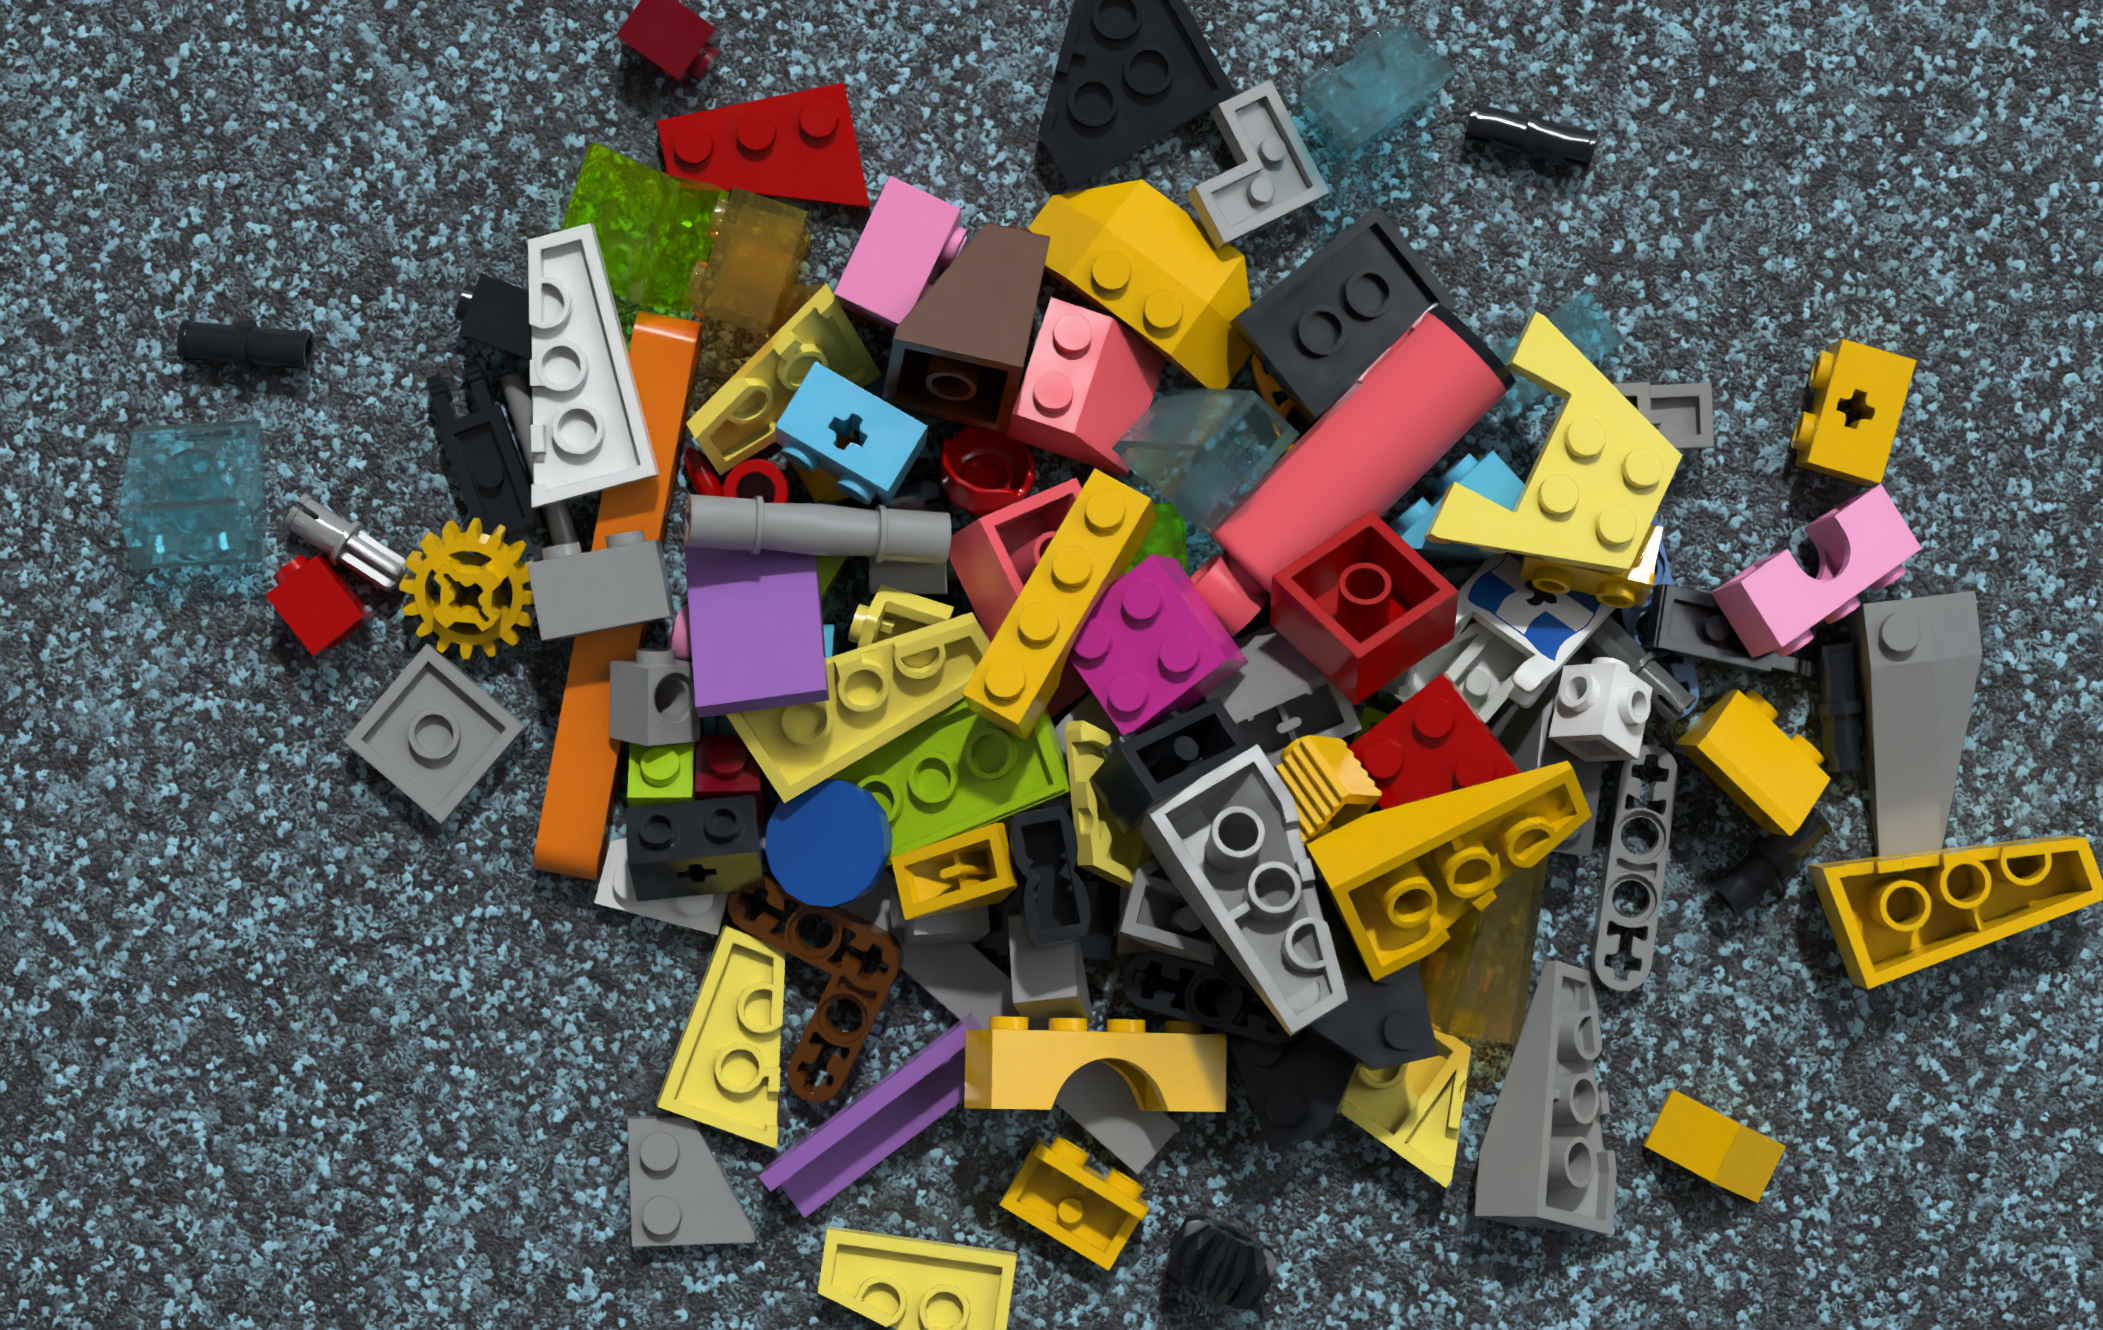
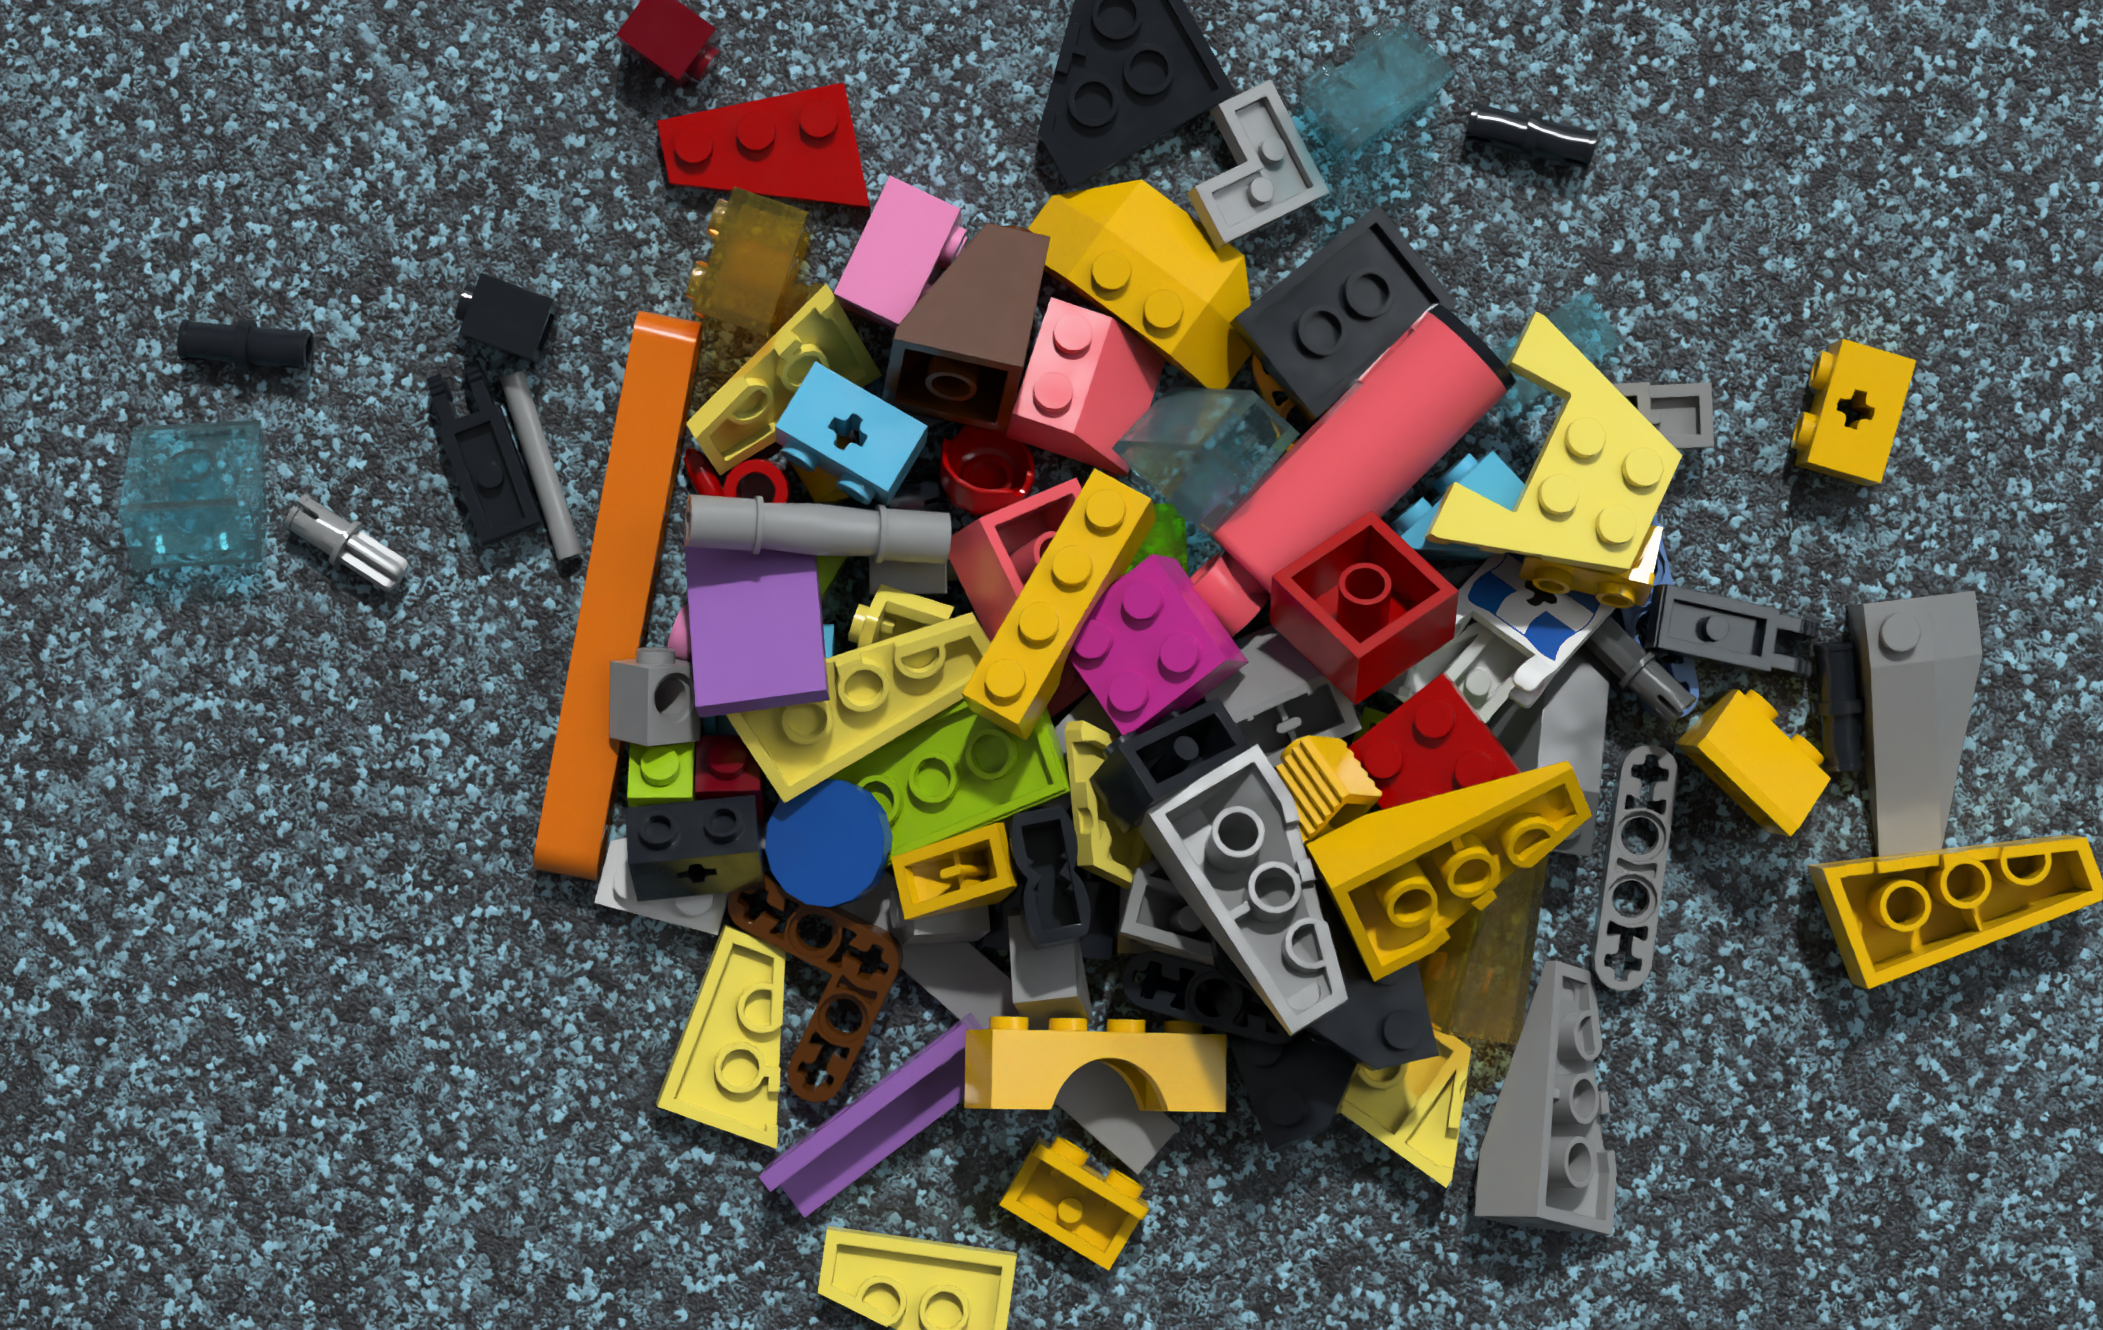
(317, 603): red brick -> none
(435, 733): light grey plate -> none
(458, 568): yellow gear -> none
(584, 391): white wing -> none
(601, 587): light grey brick -> none
(645, 223): clear neon green bracket -> none
(679, 1187): light grey wing -> none
(1221, 1262): black gear -> none
(1601, 711): white brick -> none
(1714, 1146): yellow slope -> none
(1767, 861): black pin -> none
(1857, 548): bright pink arch -> none

